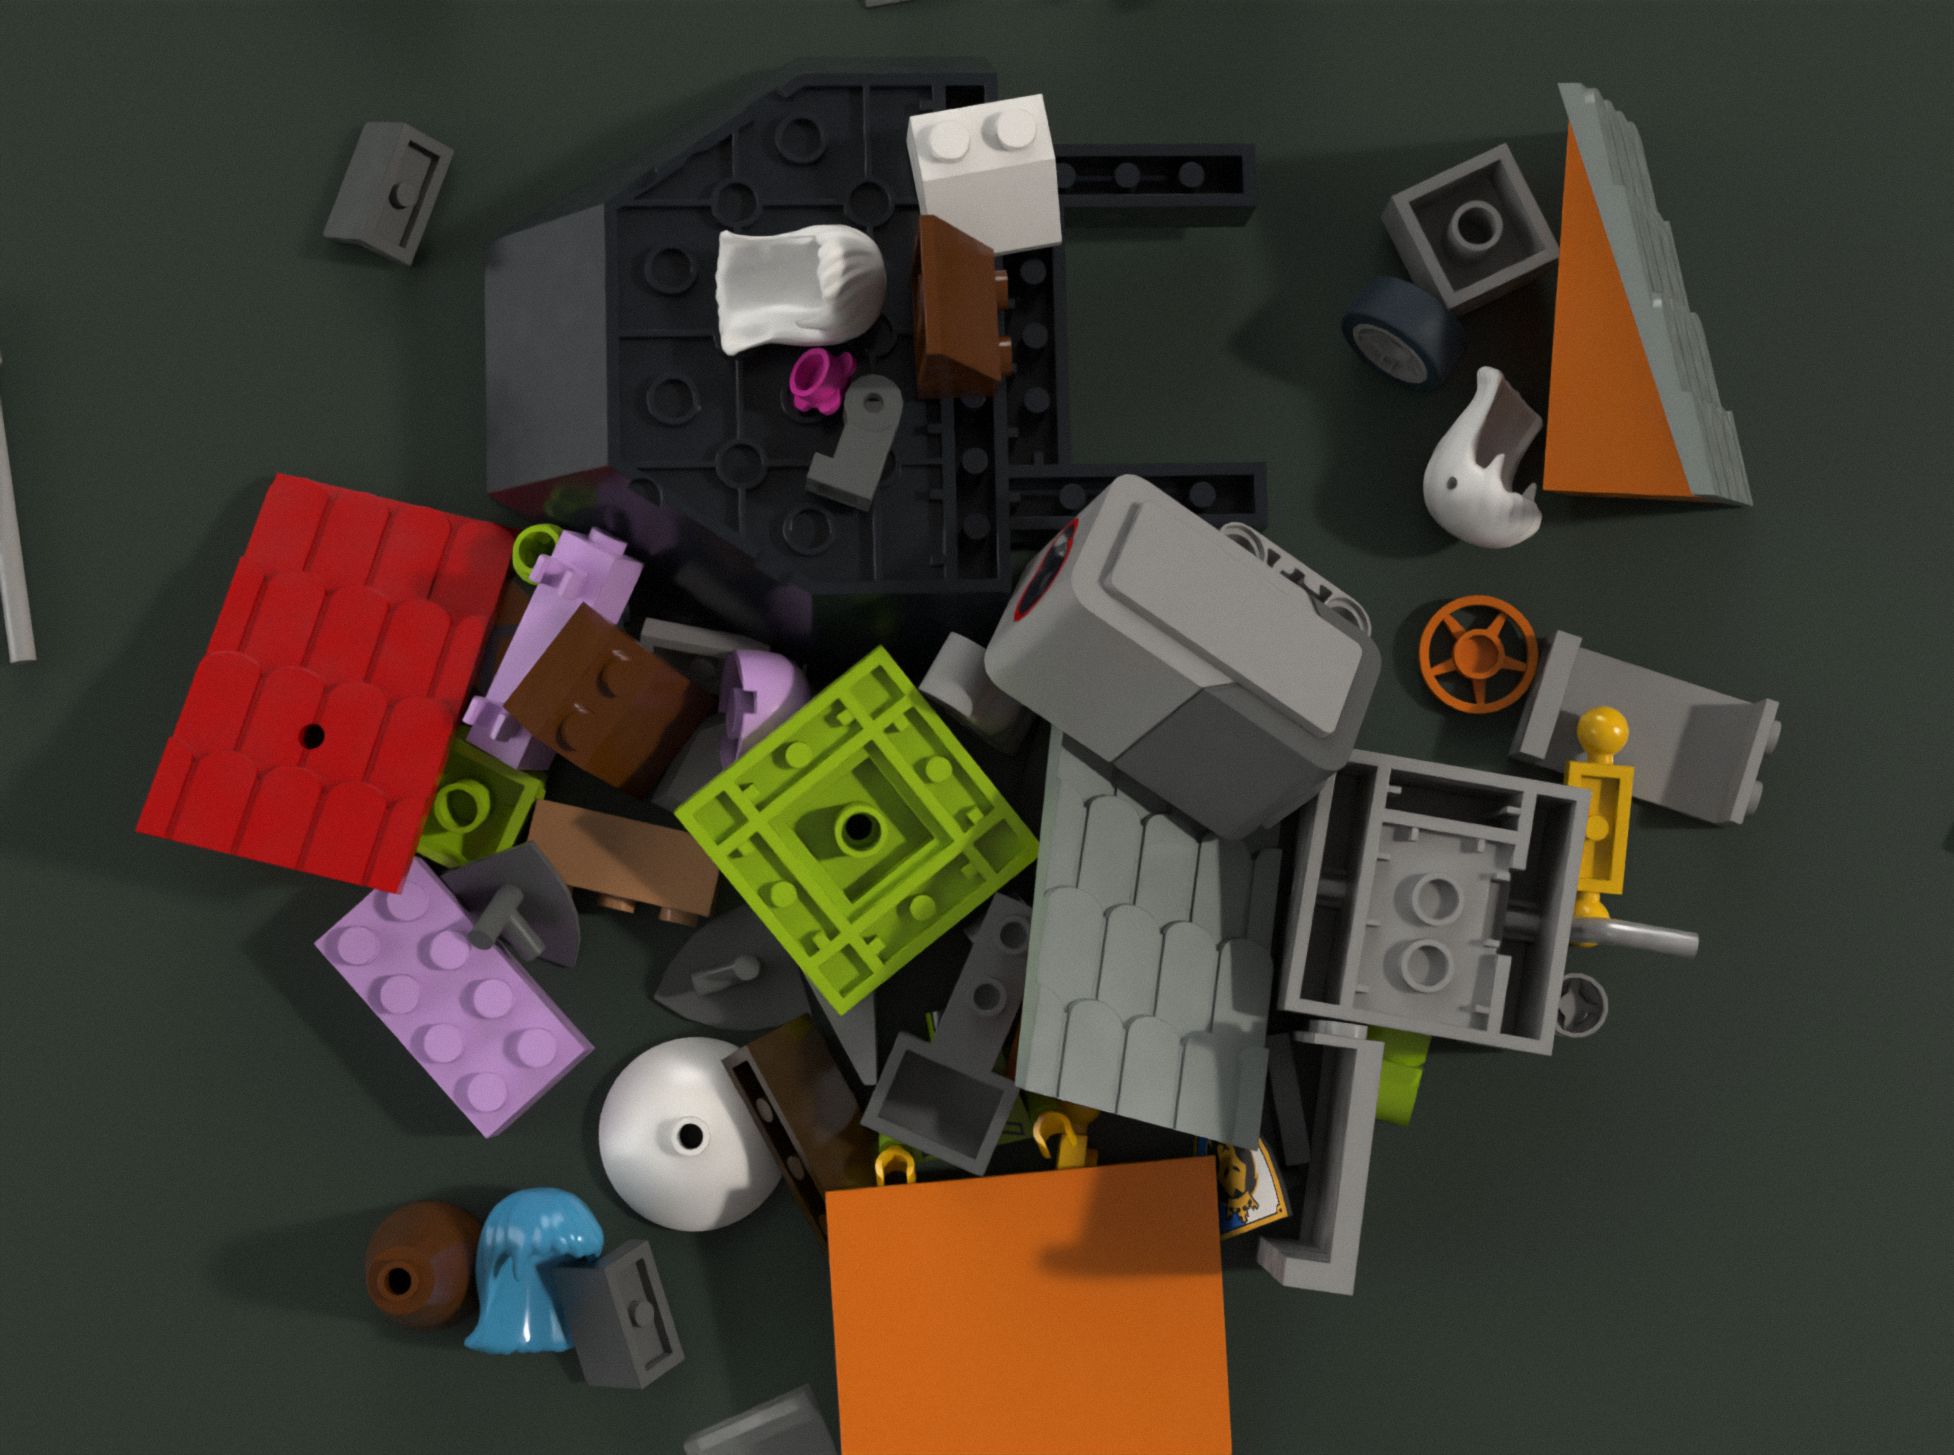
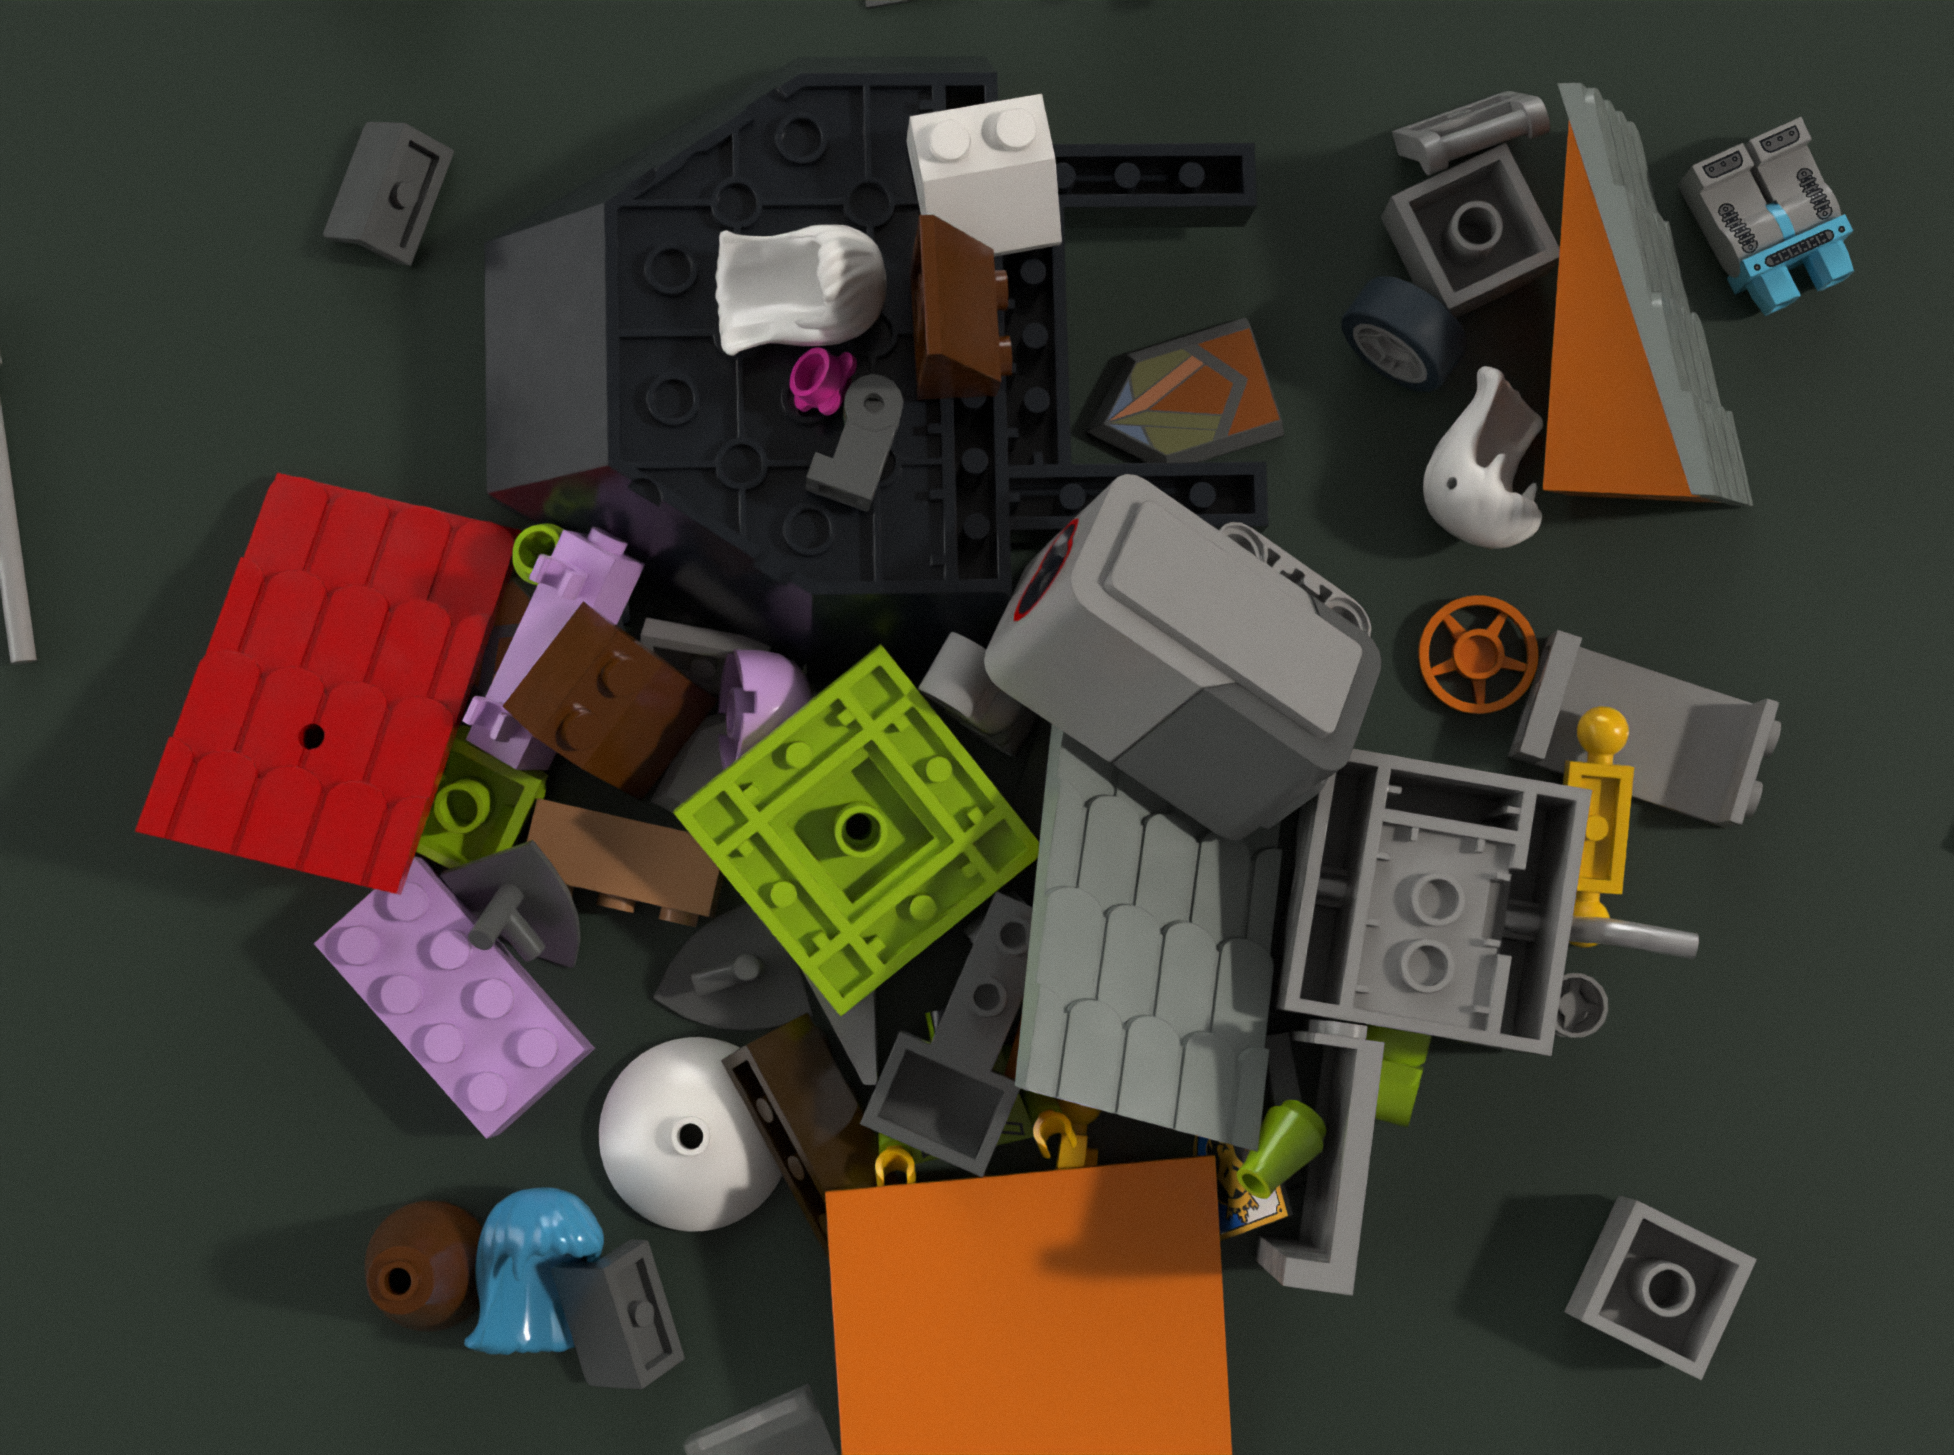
(1190, 399): none -> tile
(1287, 1142): none -> lime cone
(1472, 129): none -> light grey plate
(1660, 1286): none -> light grey brick
(1768, 214): none -> hips

